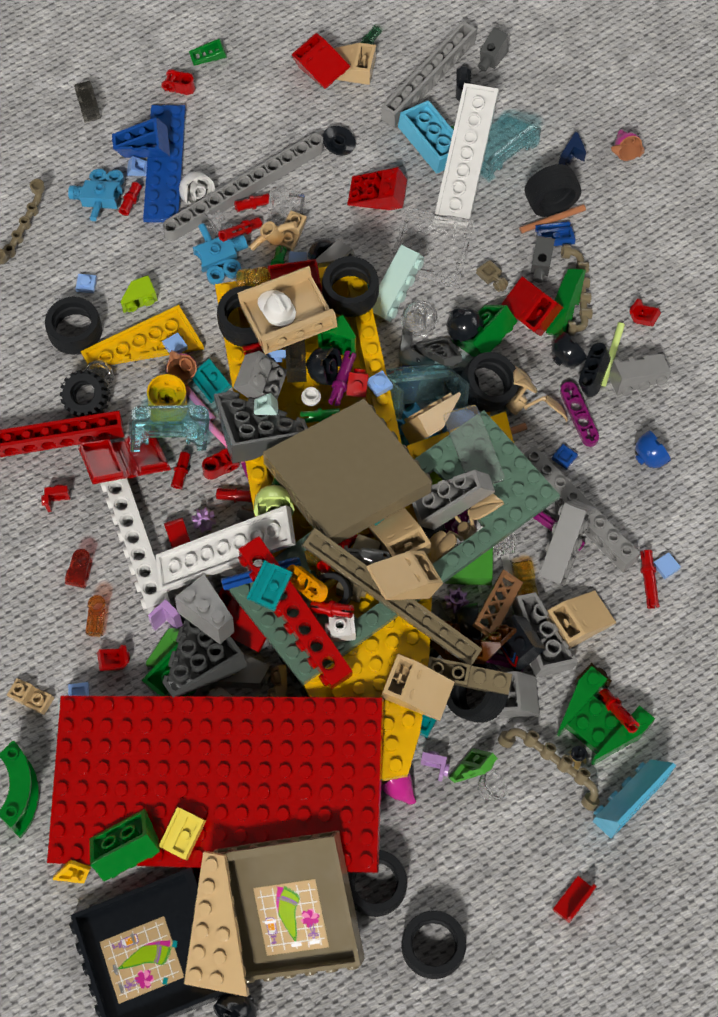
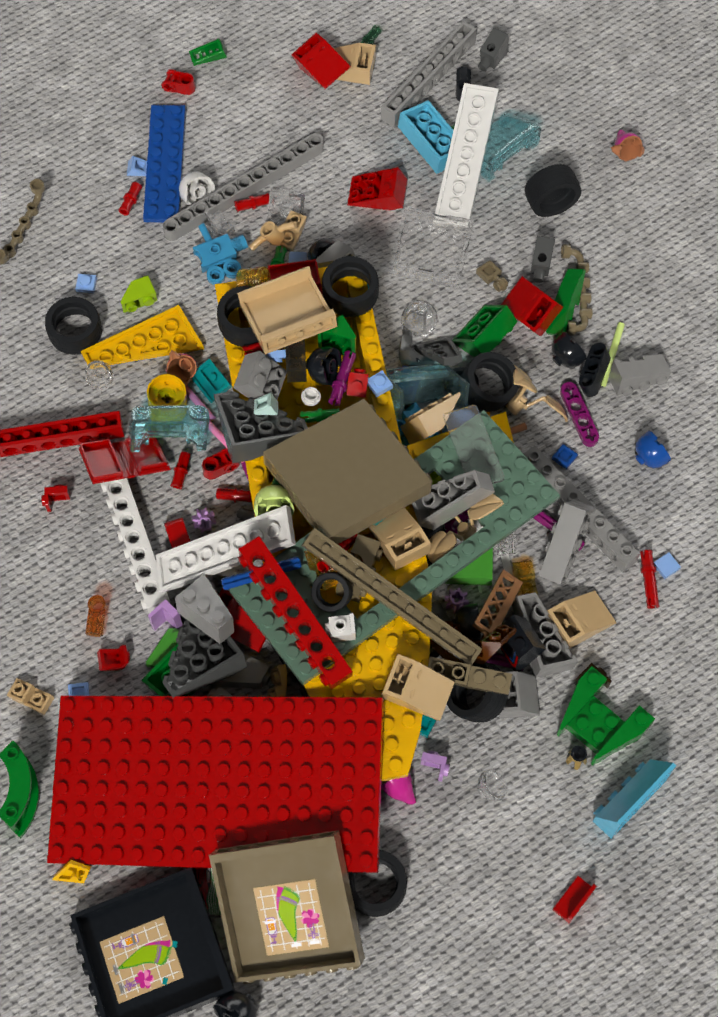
(72, 386): black tyre -> none
(79, 571): clear red piece -> none
(87, 101): clear smoke brick -> none
(99, 191): dark azure piece -> none
(123, 846): green slope -> none
(143, 140): blue wedge -> none
(175, 343): light blue tile -> none
(182, 833): light yellow plate -> none
(215, 938): tan wing -> none
(253, 224): red pin -> none
(269, 585): teal plate -> none
(277, 308): white piece -> none
(313, 582): light orange beam -> none
(332, 609): red pin -> none
(339, 135): black dish -> none
(368, 555): dark grey piece -> none
(396, 282): light aqua brick -> none
(406, 576): tan slope -> none
(455, 929): black tyre -> none
(463, 323): black cylinder -> none
(474, 764): bright green wing -> none
(556, 217): nougat bar -> none
(561, 232): blue plate -> none
(564, 764): dark tan bar -> none
(573, 149): dark blue slope -> none
(615, 706): red pin -> none
(644, 314): red bracket -> none

